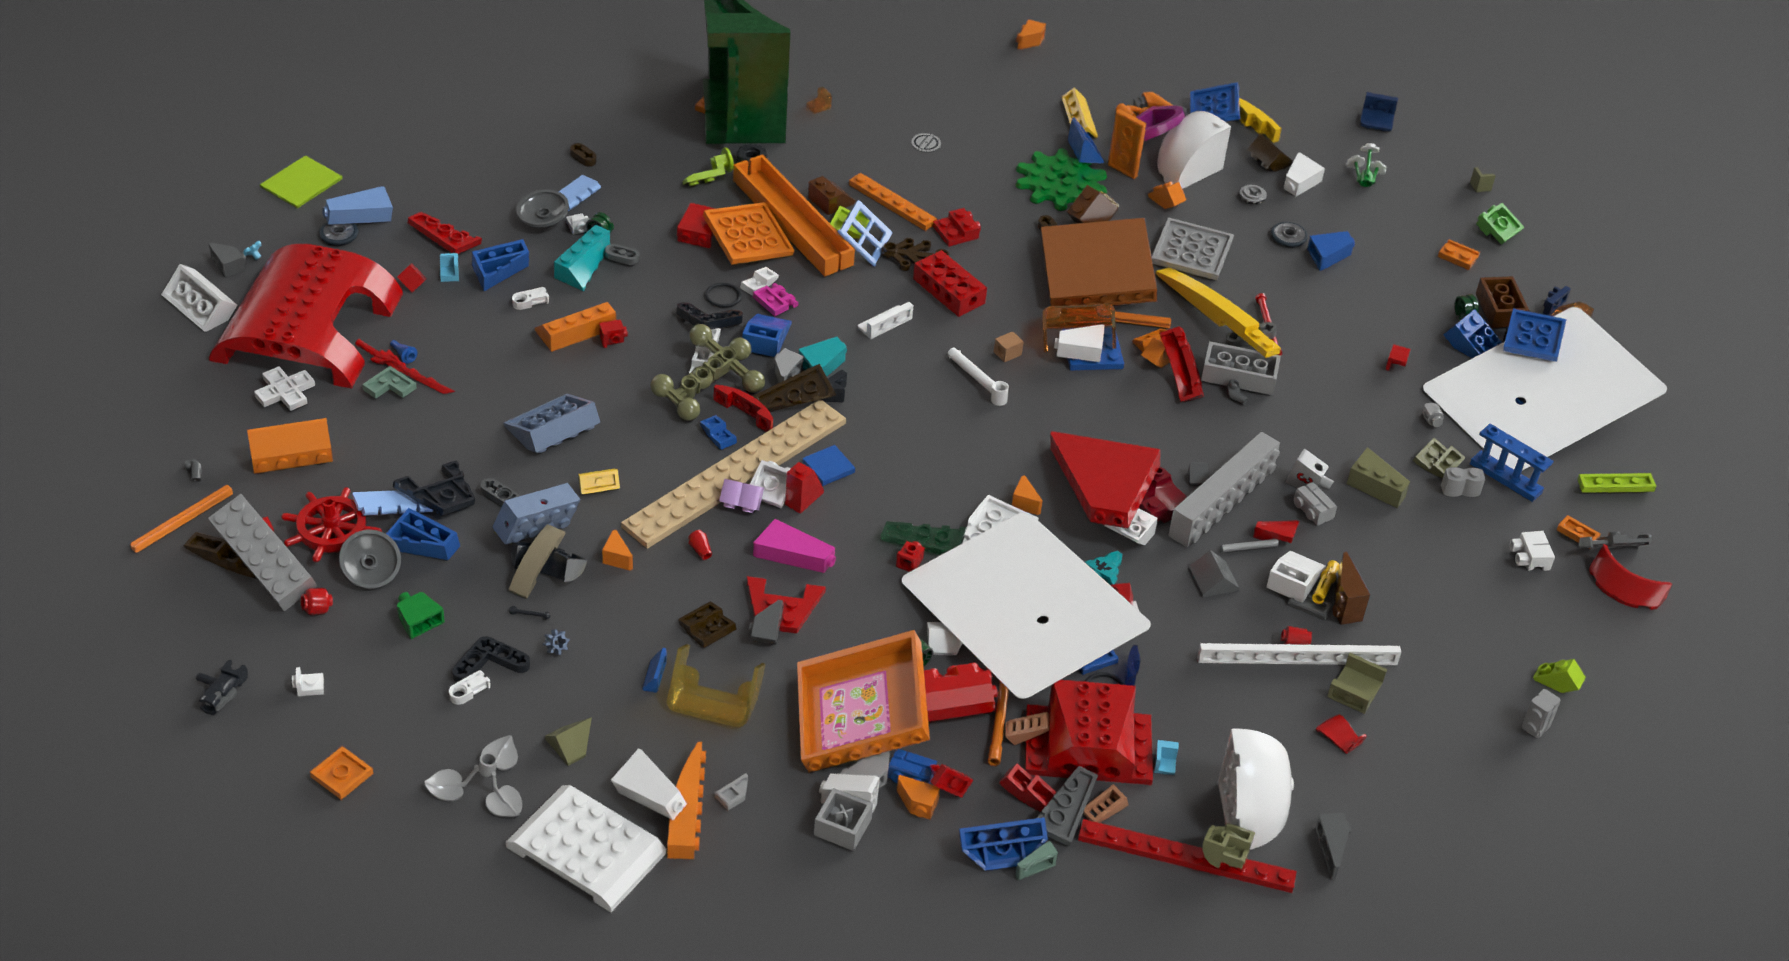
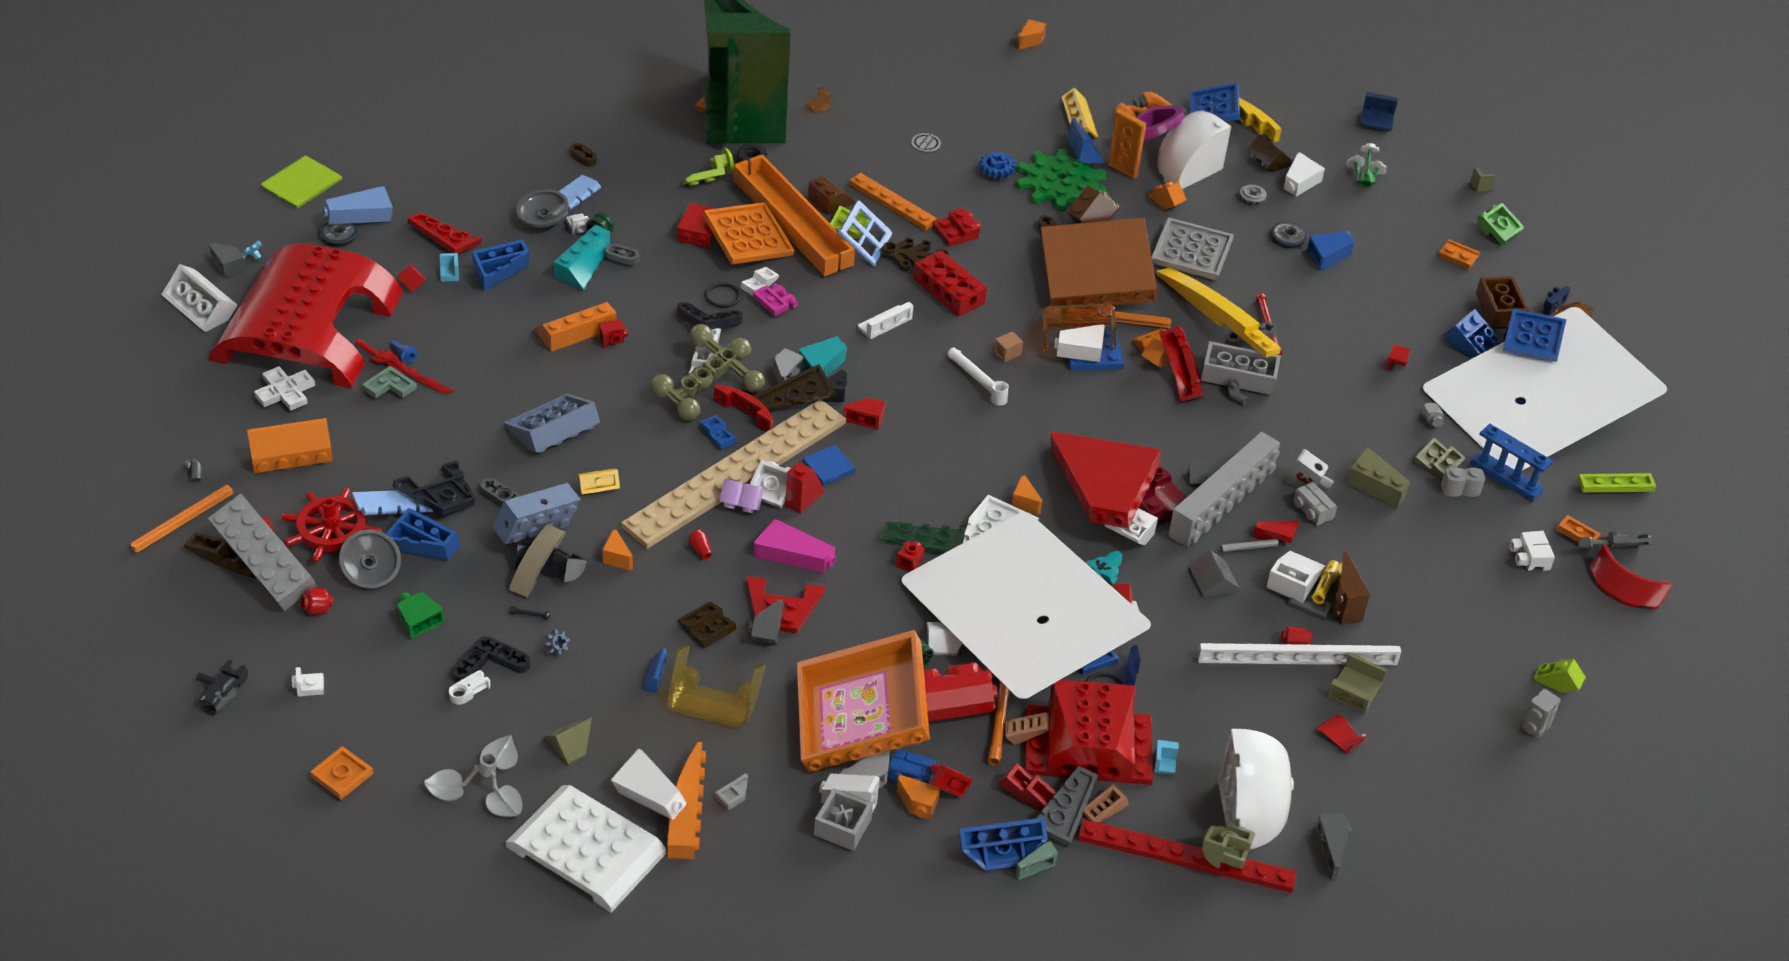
(530, 298): white piece -> none
(766, 334): blue slope -> none
(865, 412): none -> red slope
(997, 165): none -> blue gear
(1465, 304): dark green wheel -> none

